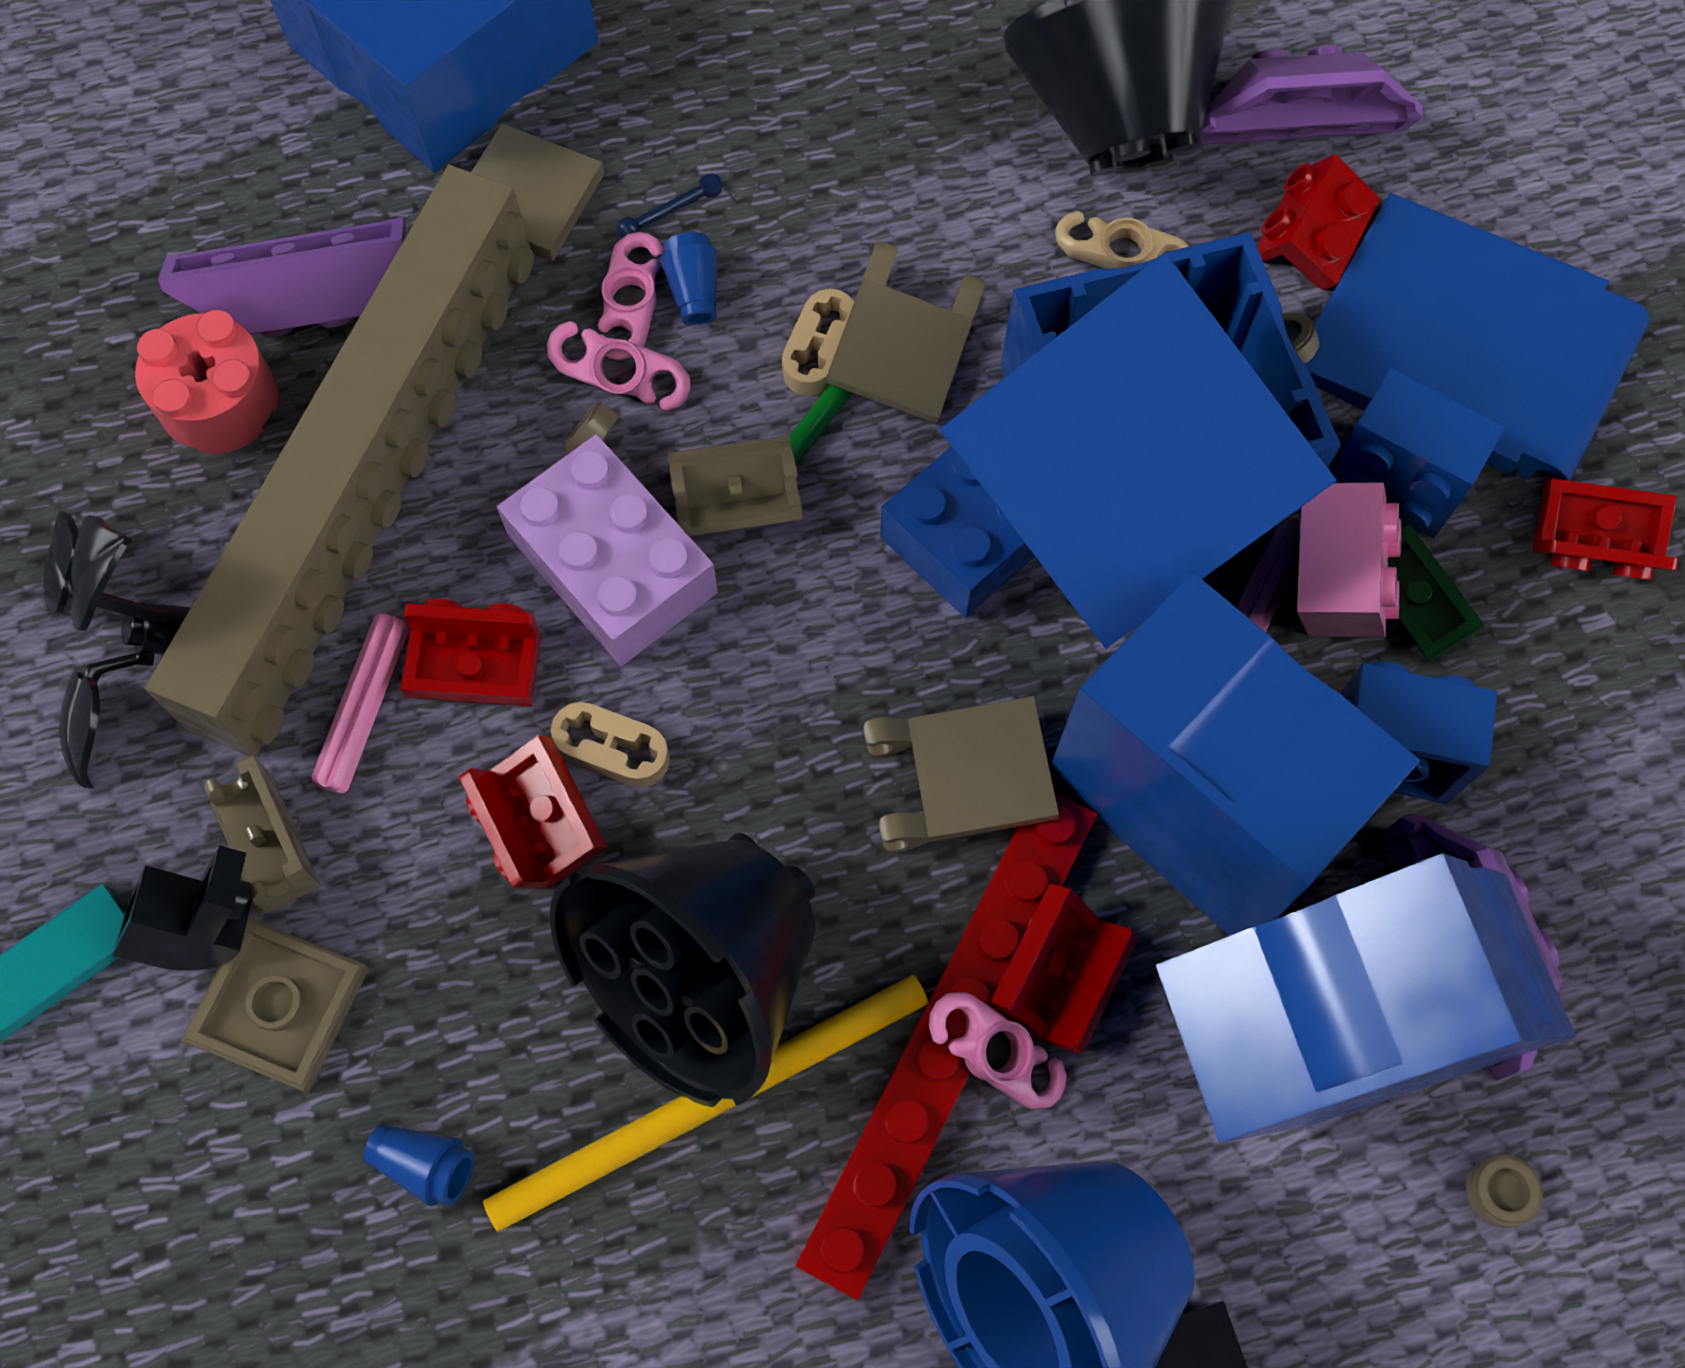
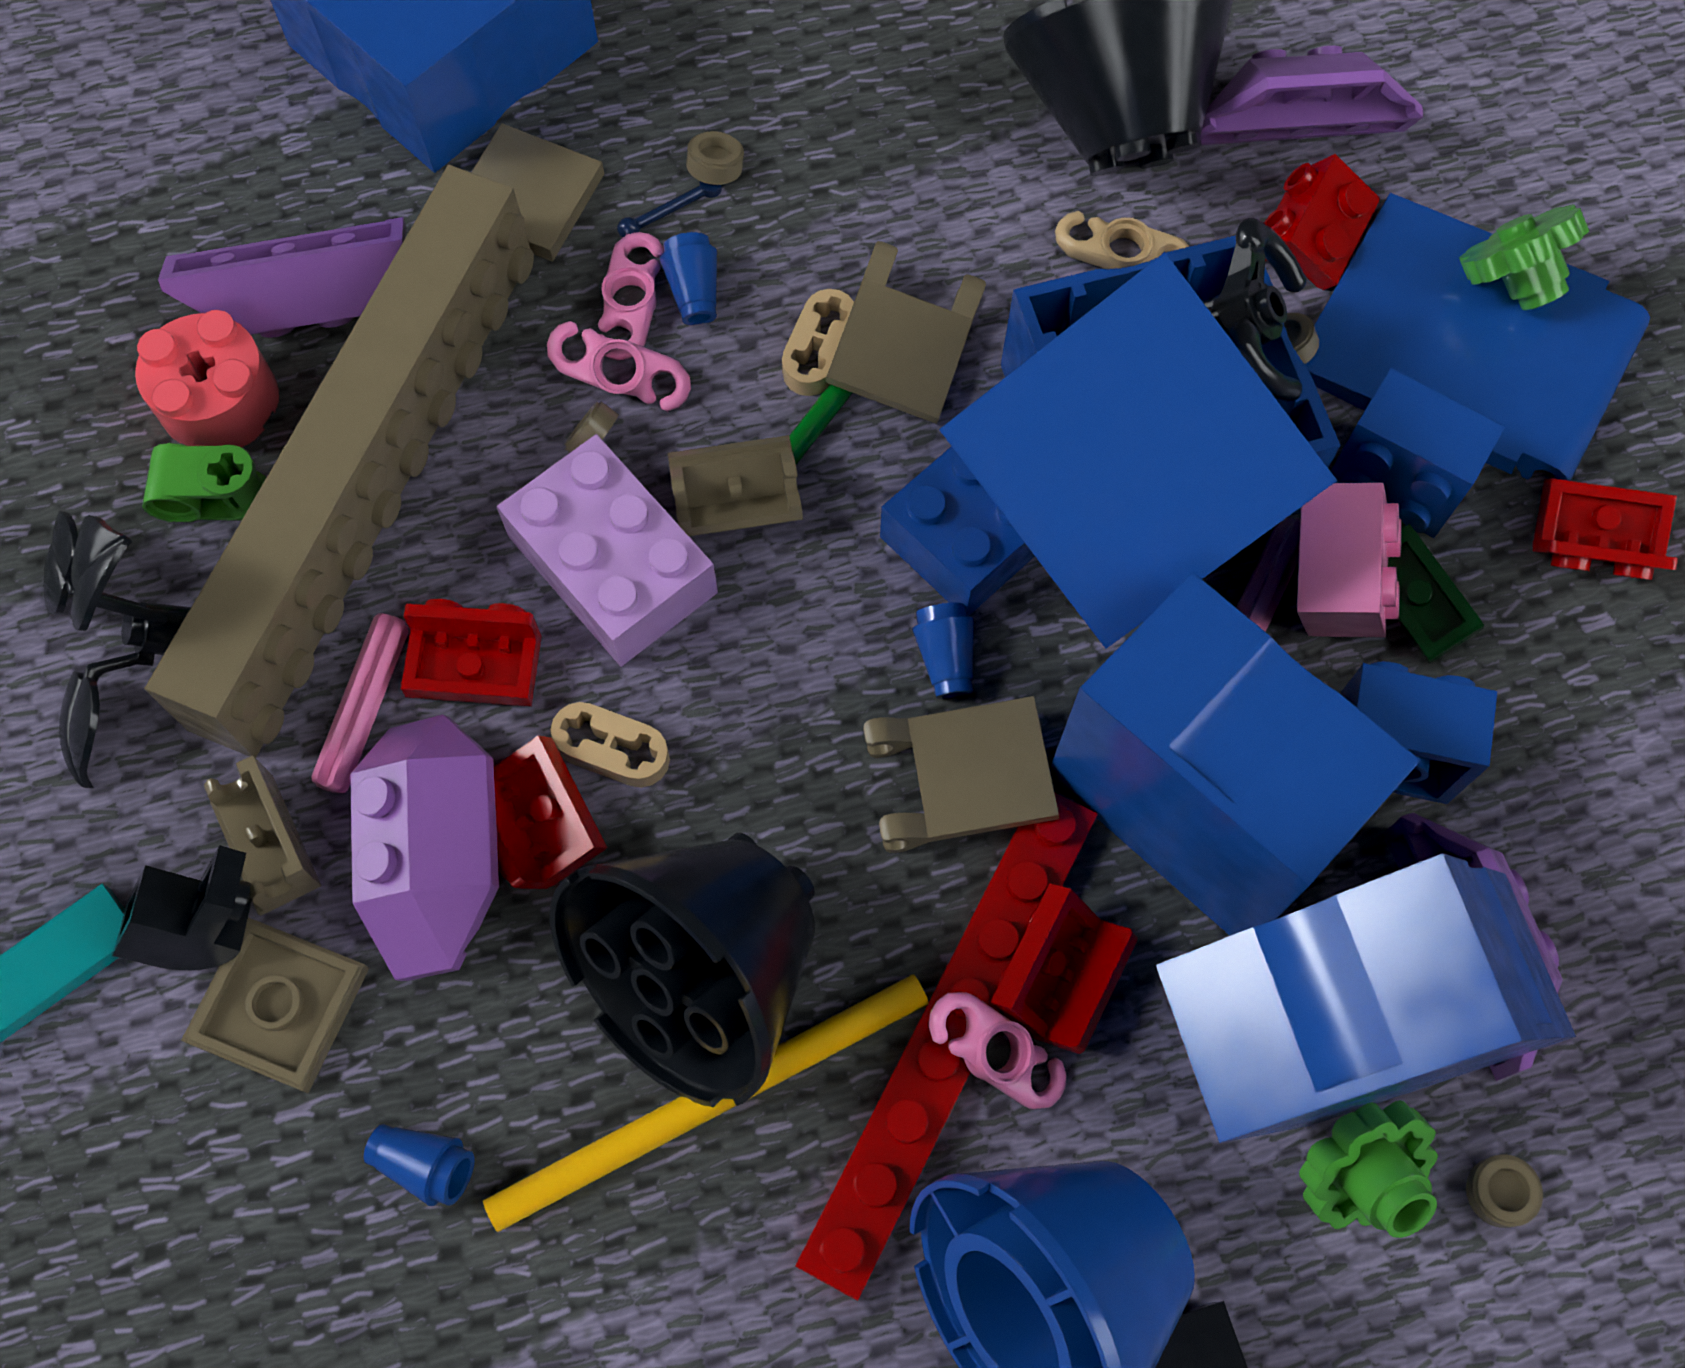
(200, 483): none -> bright green piece
(424, 845): none -> medium lavender wedge
(715, 158): none -> dark tan tile
(946, 647): none -> blue cone
(1252, 310): none -> black piece
(1374, 1170): none -> bright green plant
(1528, 255): none -> bright green plant

